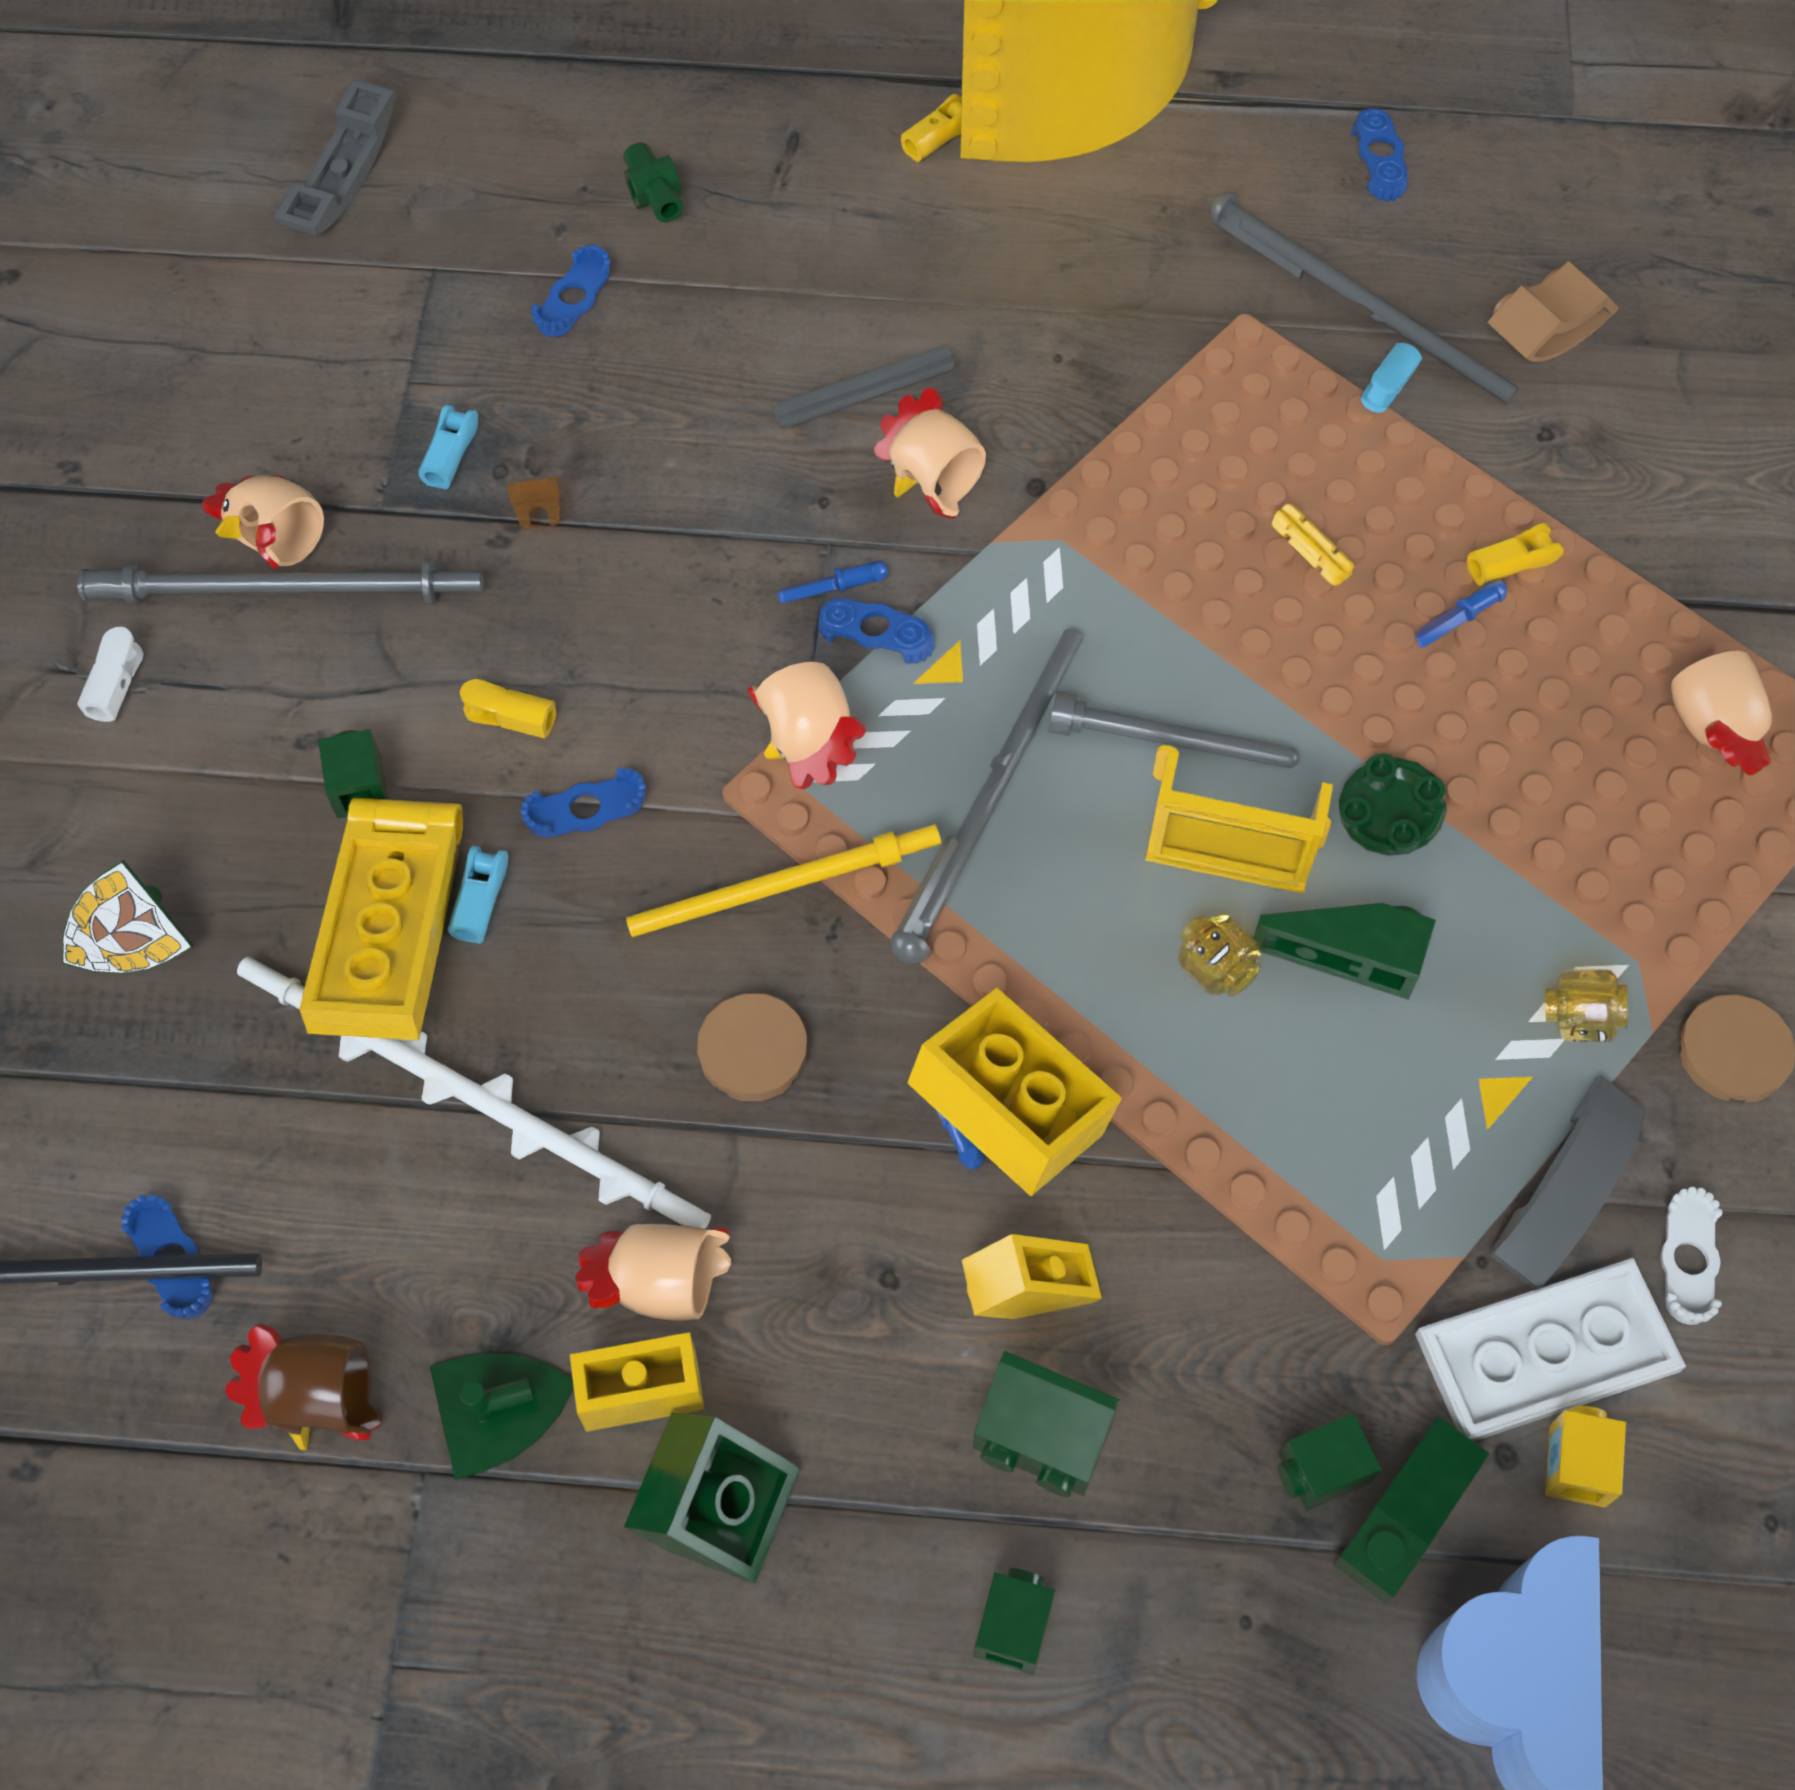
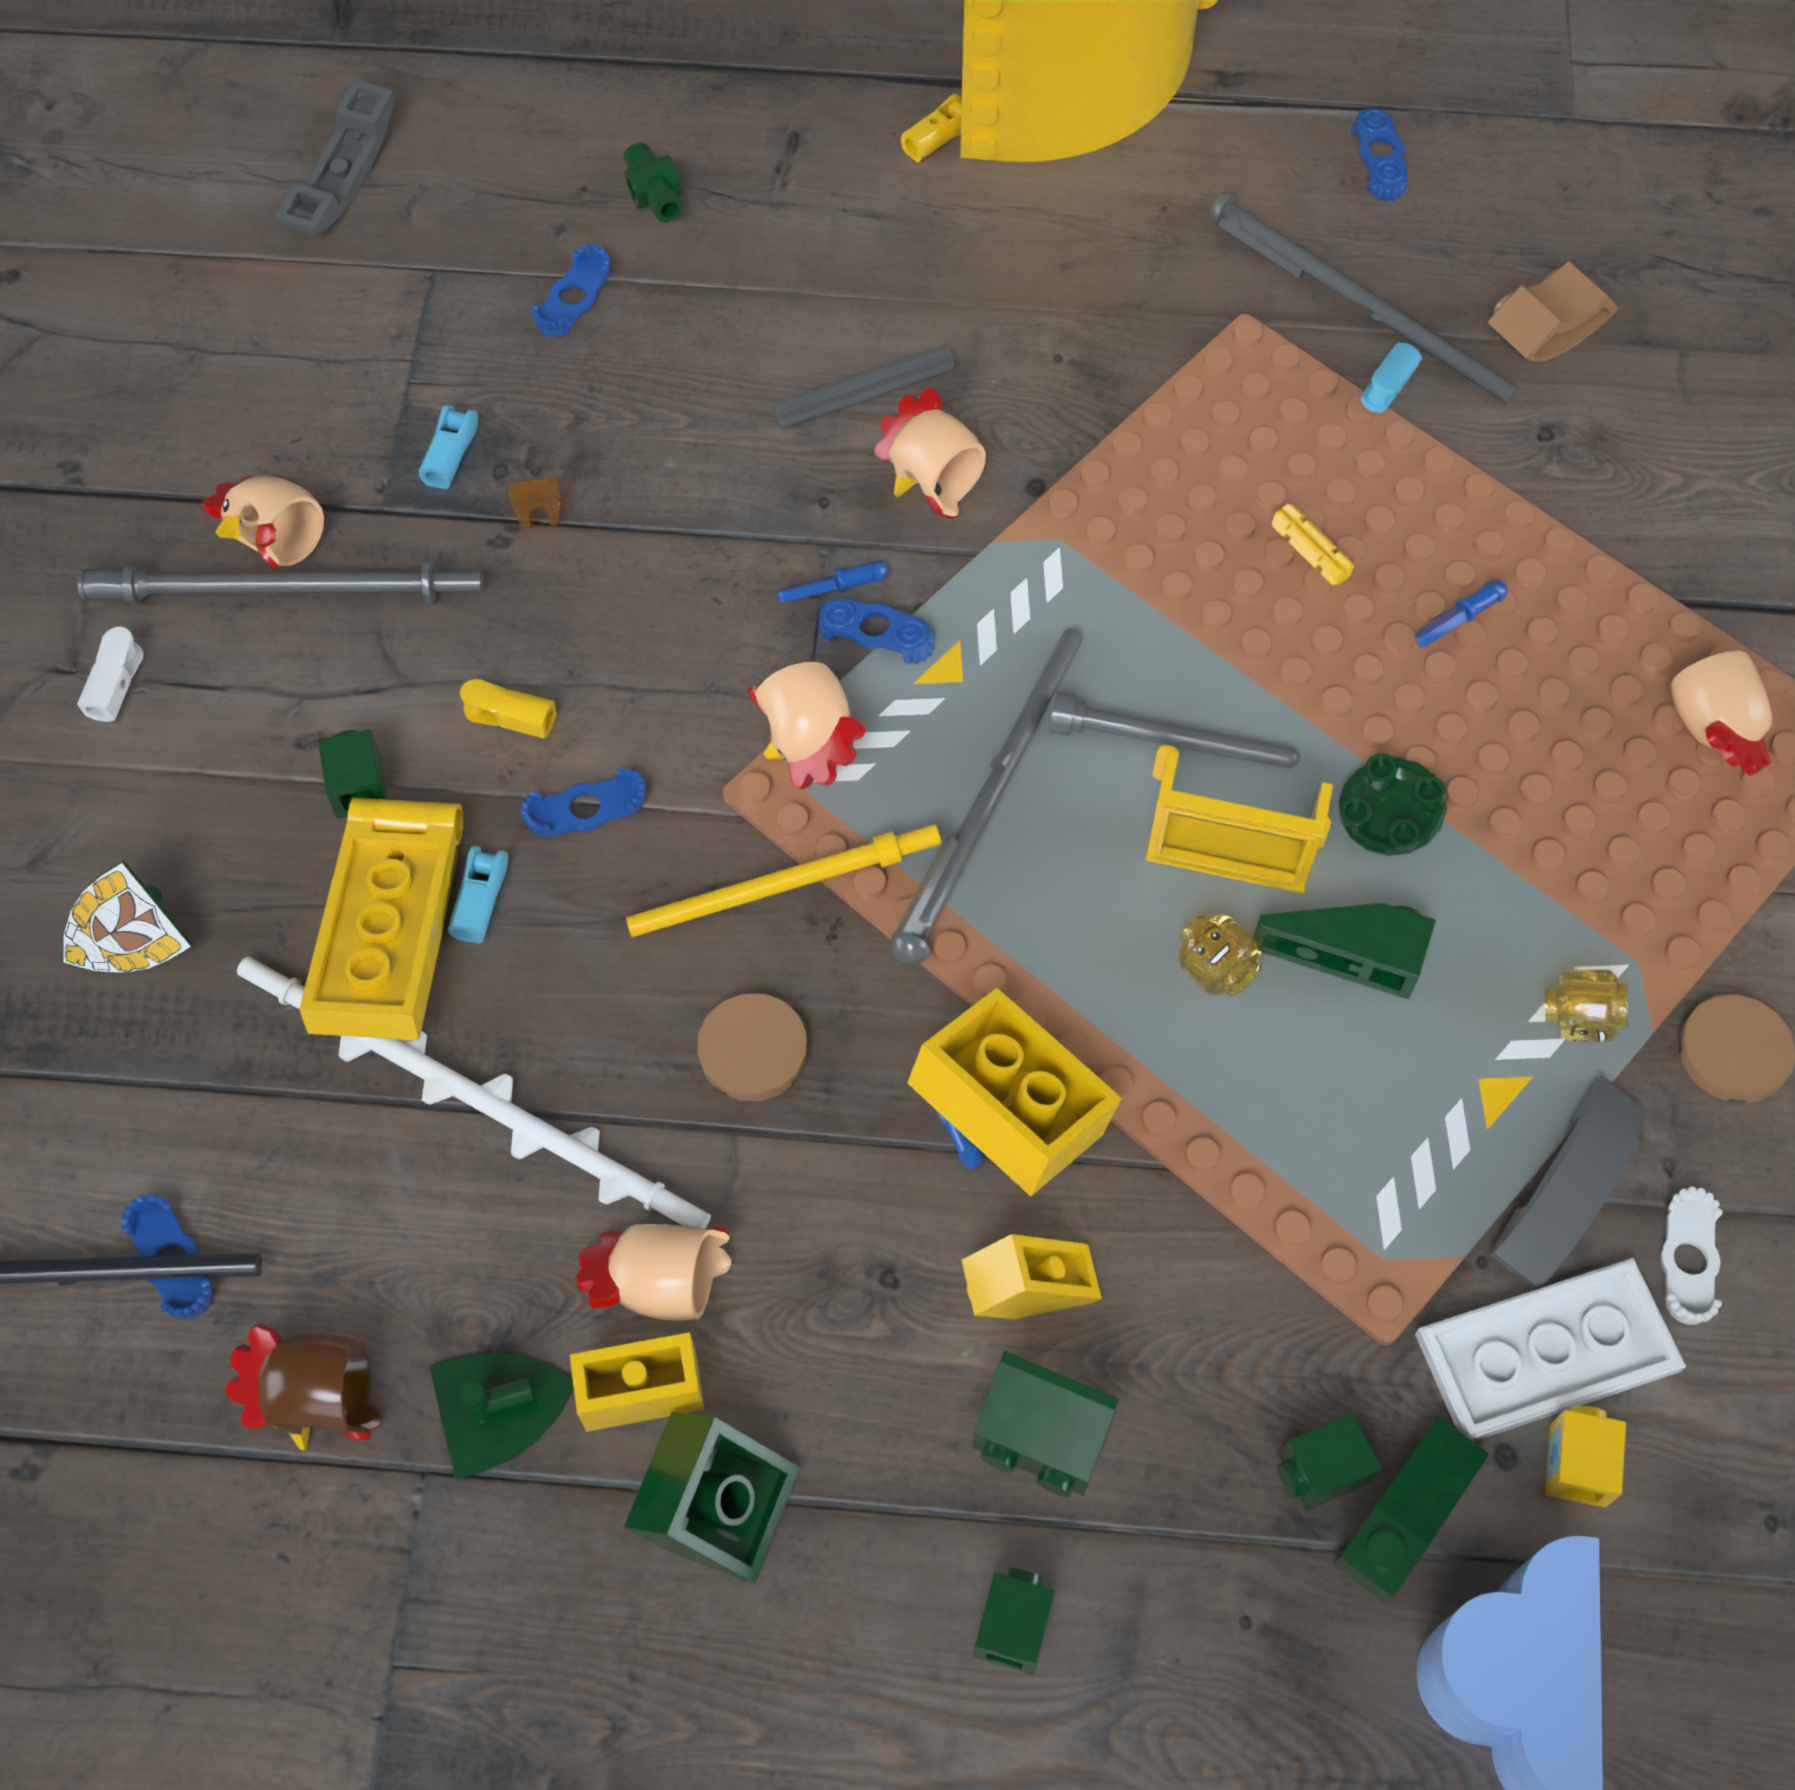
(1512, 556): yellow bar -> none

